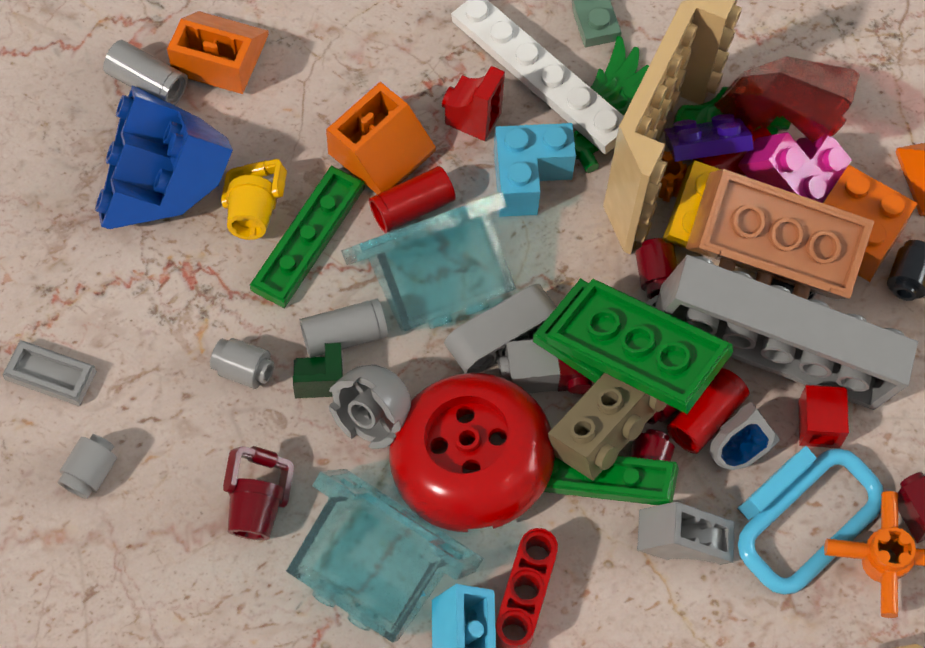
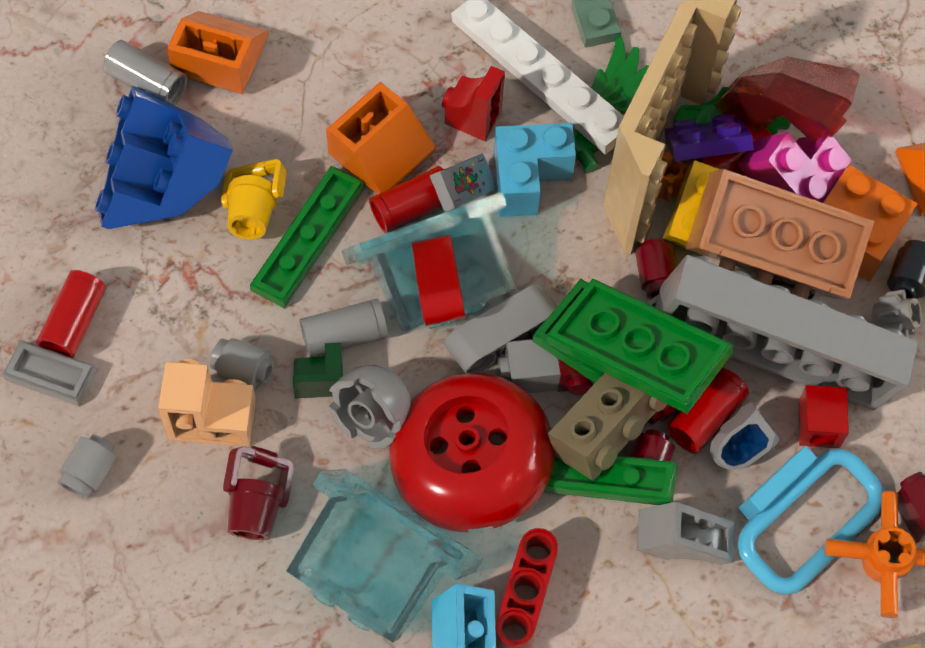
(71, 313): none -> red pin
(203, 409): none -> light nougat brick
(438, 280): none -> red beam
(463, 182): none -> light grey tile
(897, 312): none -> light grey gear

